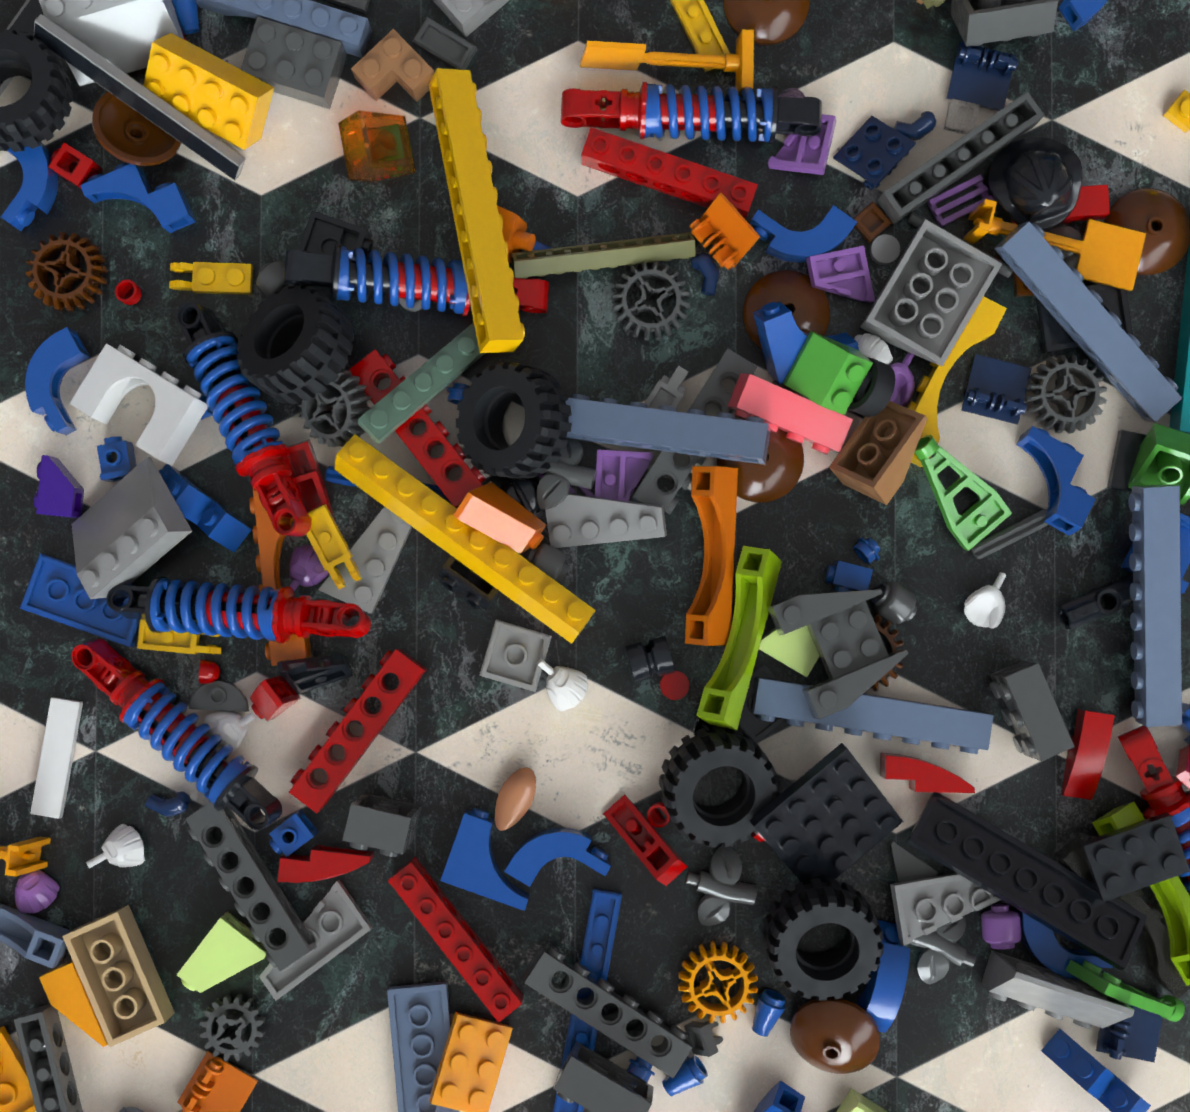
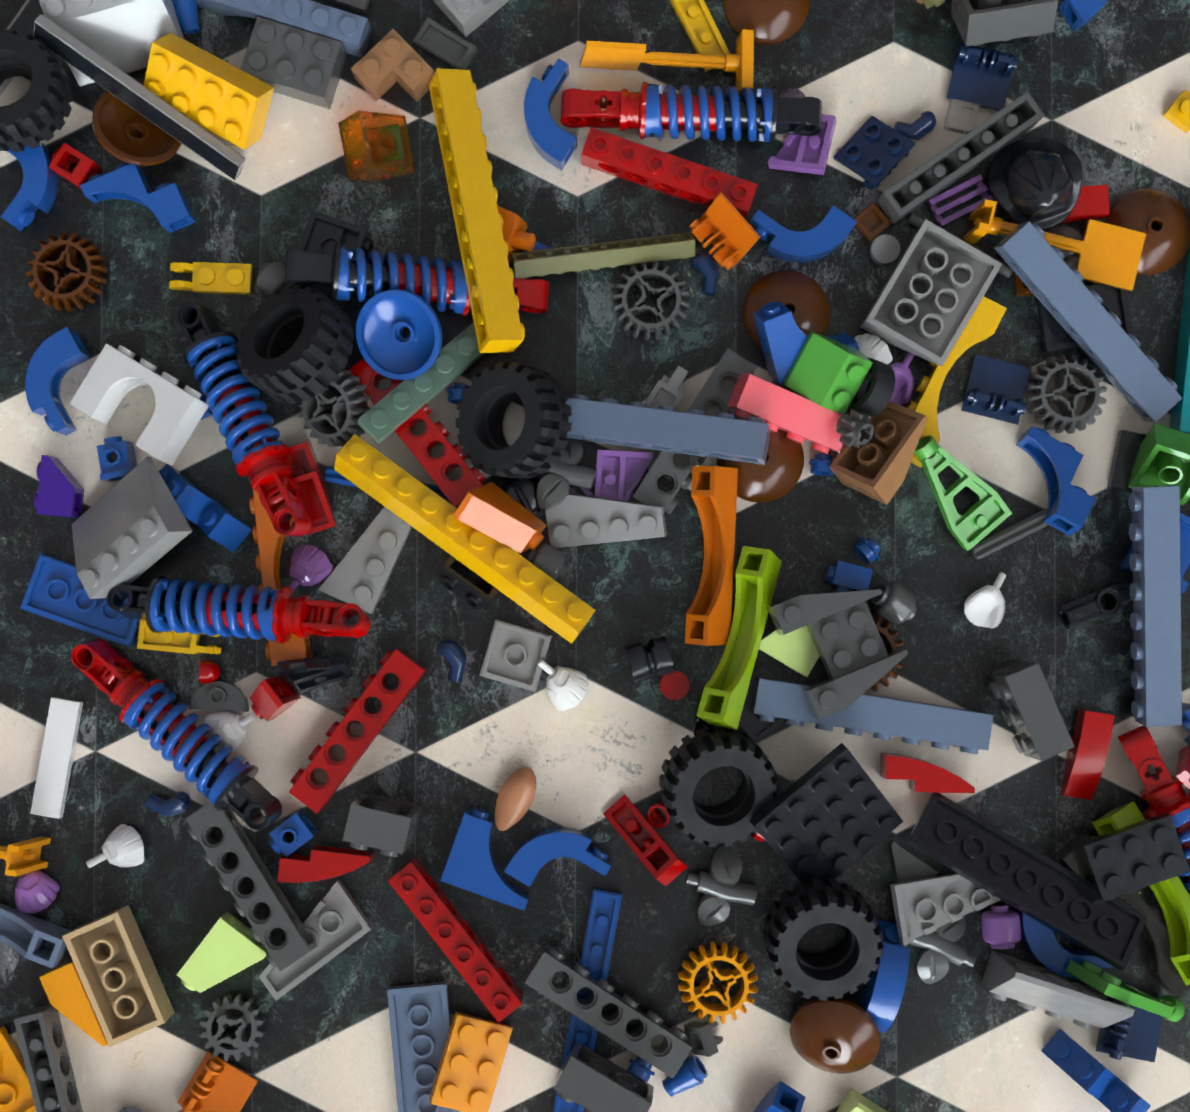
(128, 292): red hinge -> none
(330, 545): yellow hinge -> none
(383, 338): none -> blue dish
(455, 657): none -> dark blue arm
(546, 136): none -> blue arch
(768, 1011): blue cone -> none
(821, 464): none -> blue plate
(842, 274): medium lavender wing -> none
(855, 428): none -> dark grey gear

